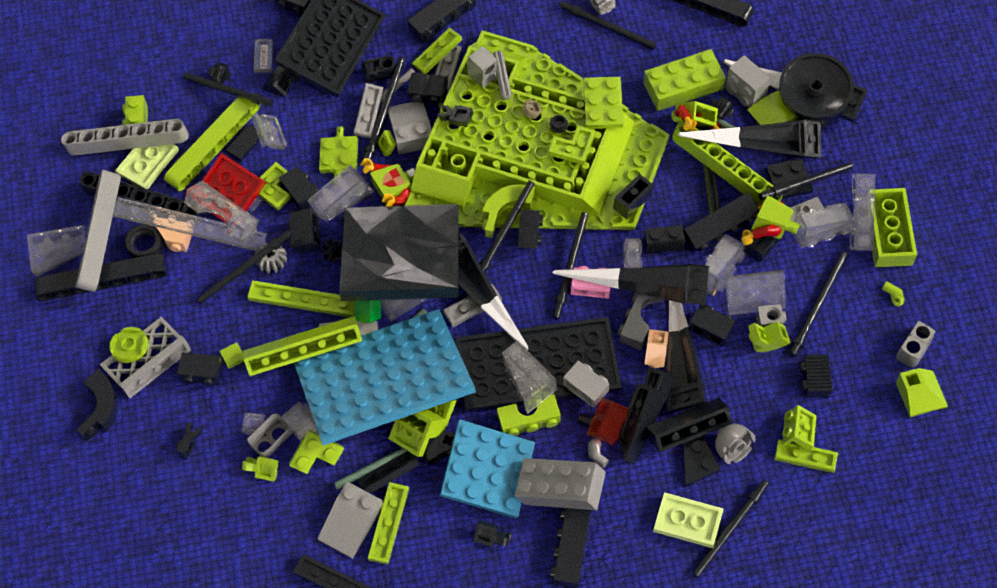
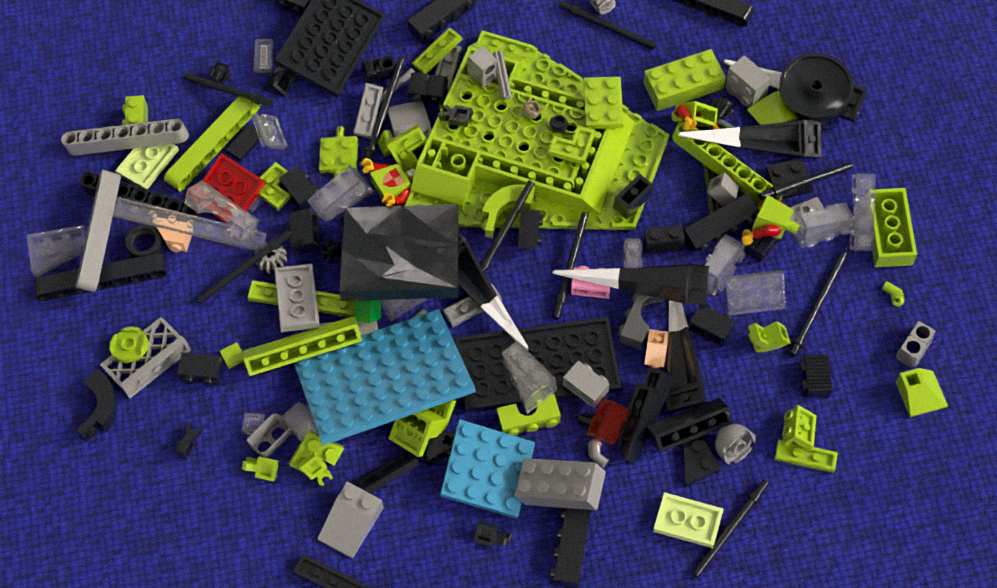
(296, 298): none -> light grey tile
(314, 467): none -> lime plate
(362, 472): sand green bar -> none
(388, 523): lime plate -> none
(403, 144): none -> lime plate
(723, 189): none -> light grey brick
(770, 310): light grey brick -> none

